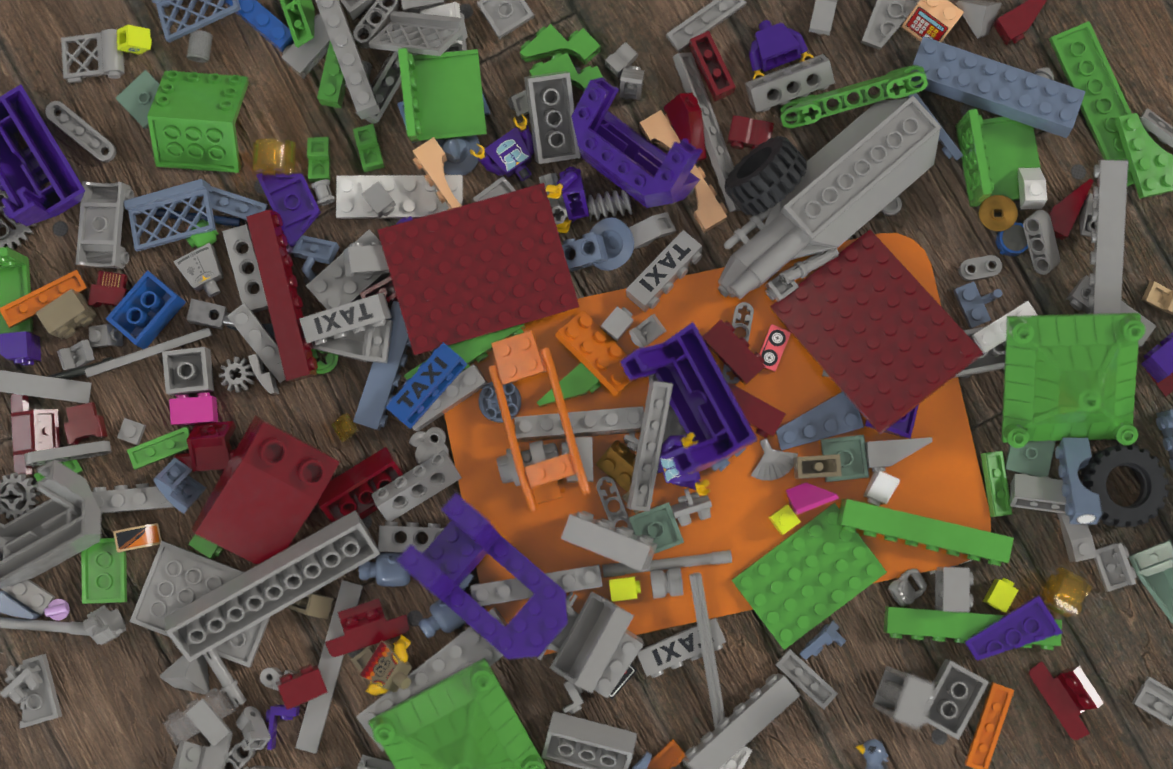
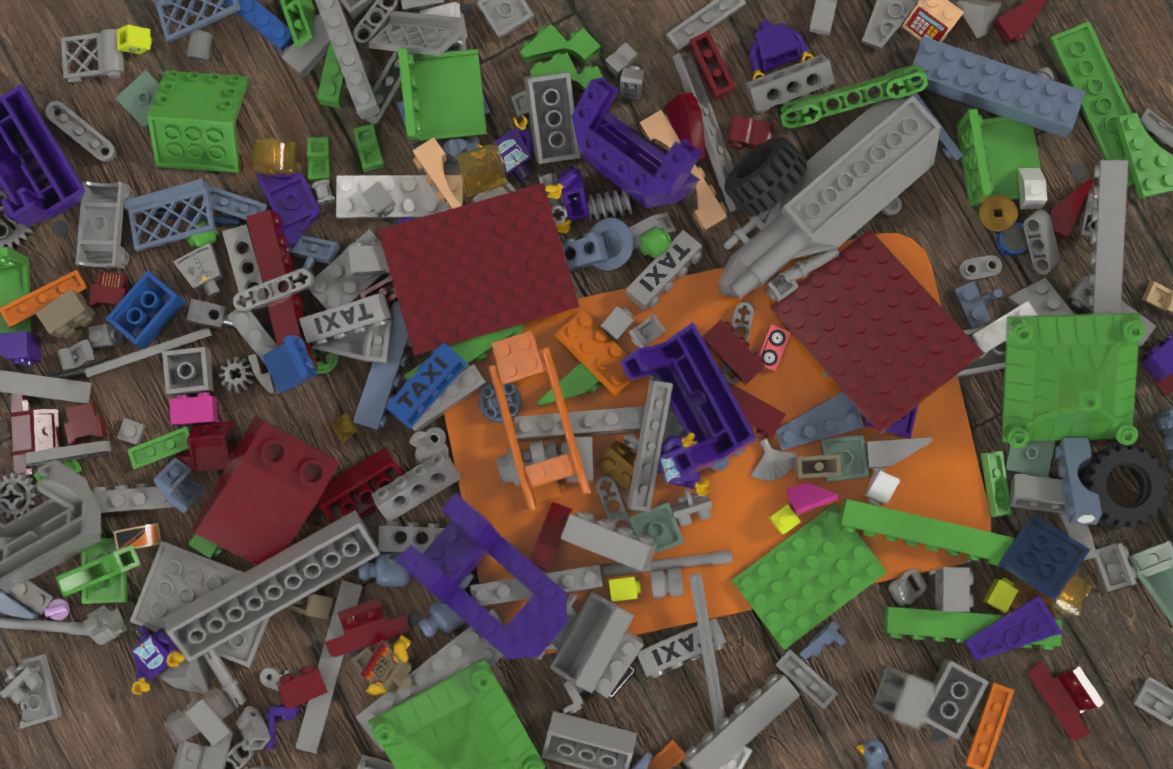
(98, 570): none -> bright green arch
(153, 656): none -> torso
(274, 293): none -> light grey beam
(289, 364): none -> blue bracket
(481, 169): none -> clear yellow plate
(550, 535): none -> dark red slope
(654, 242): none -> bright green head
(1042, 298): none -> light grey wing
(1044, 557): none -> dark blue plate

